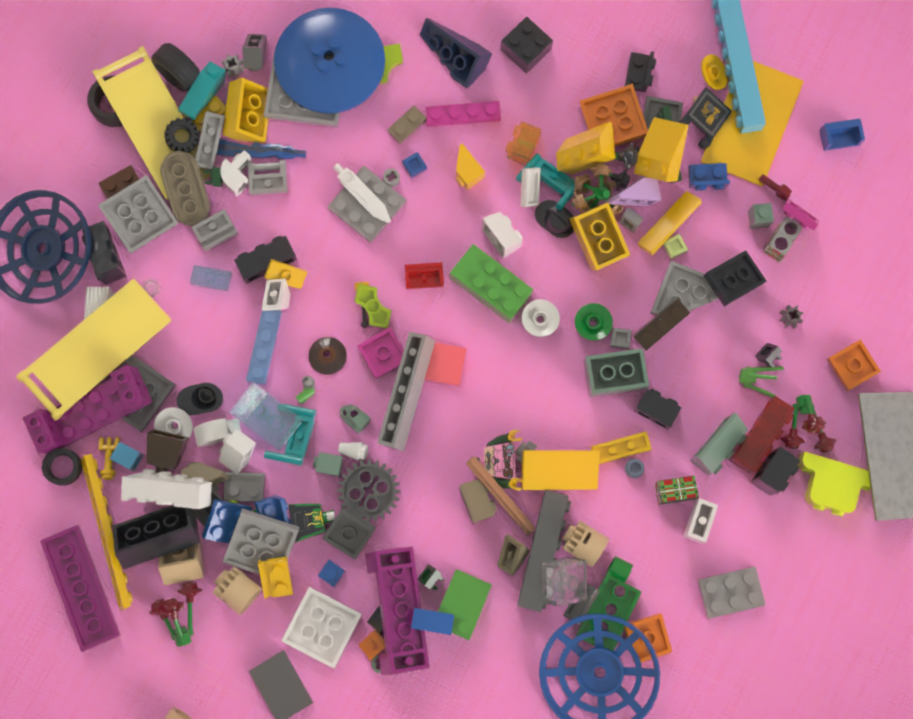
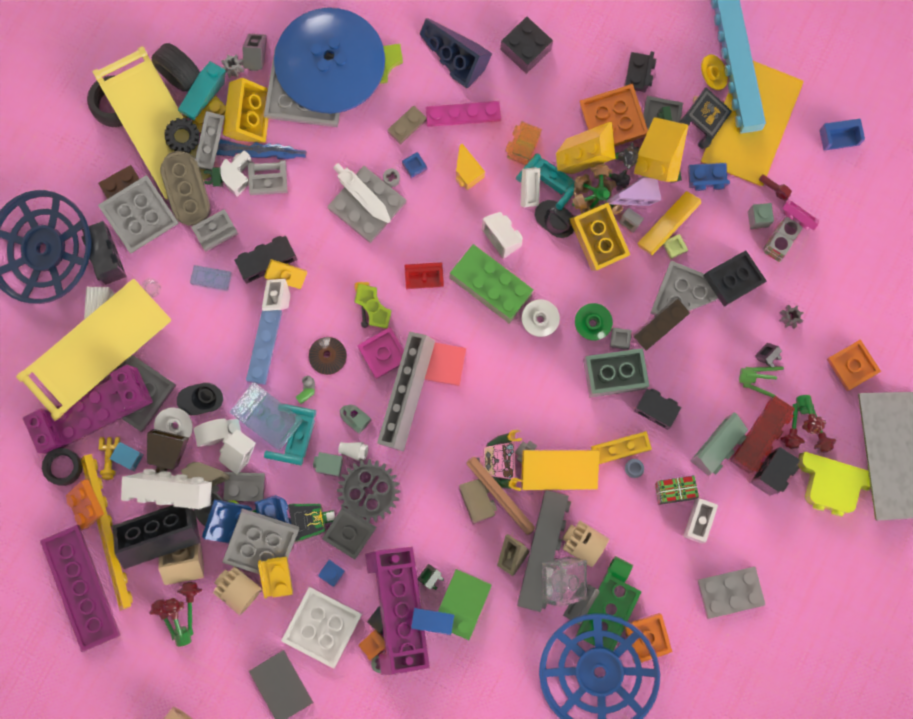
(84, 504): none -> orange plate

